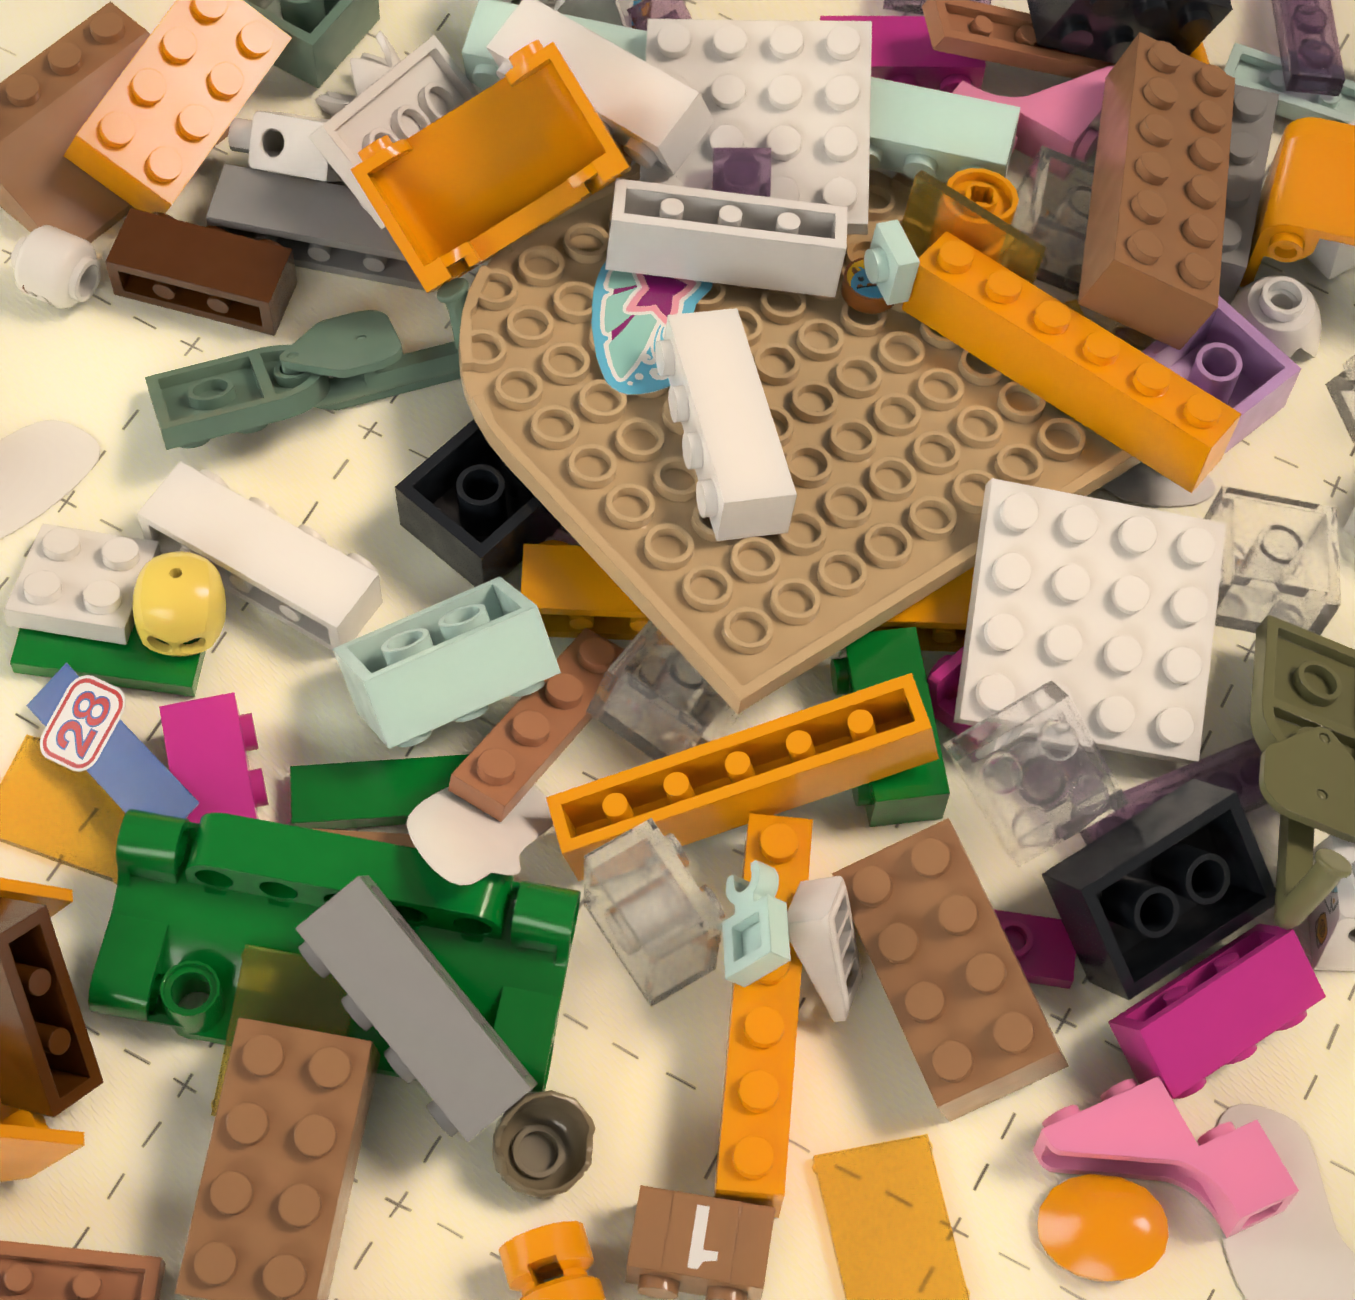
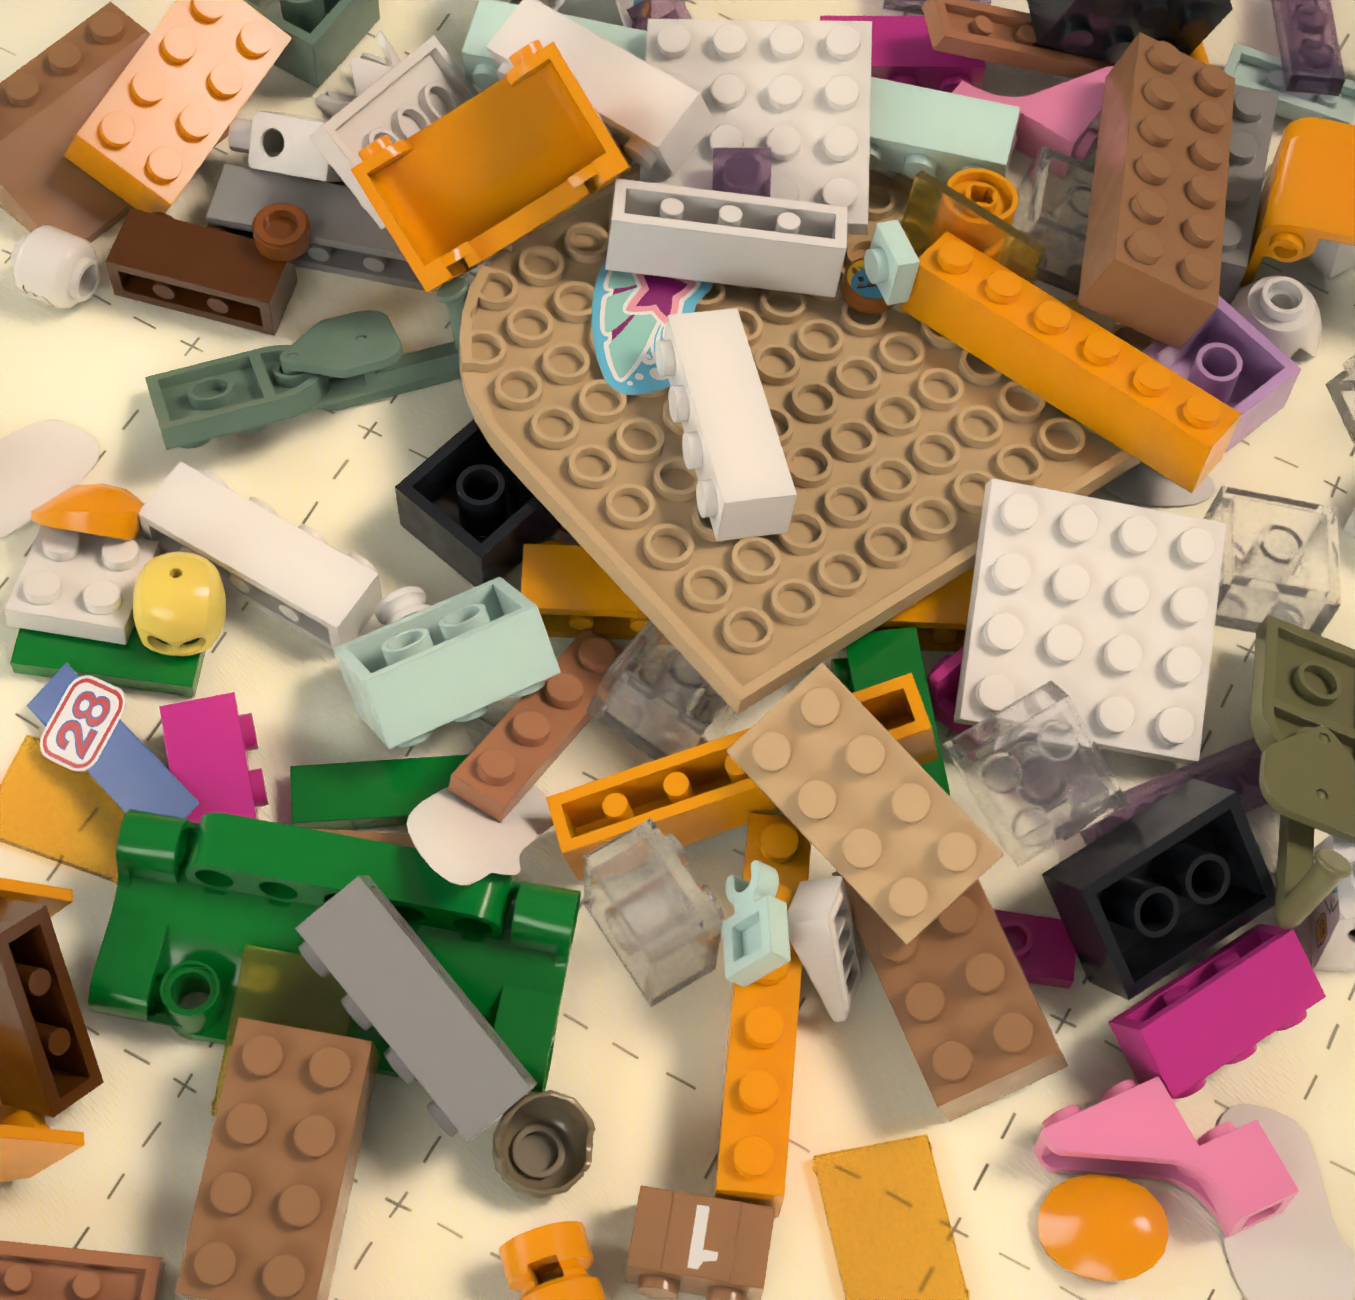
(93, 510): none -> light orange hat
(281, 231): none -> dark orange tile
(401, 604): none -> white bush
(865, 803): none -> tan plate

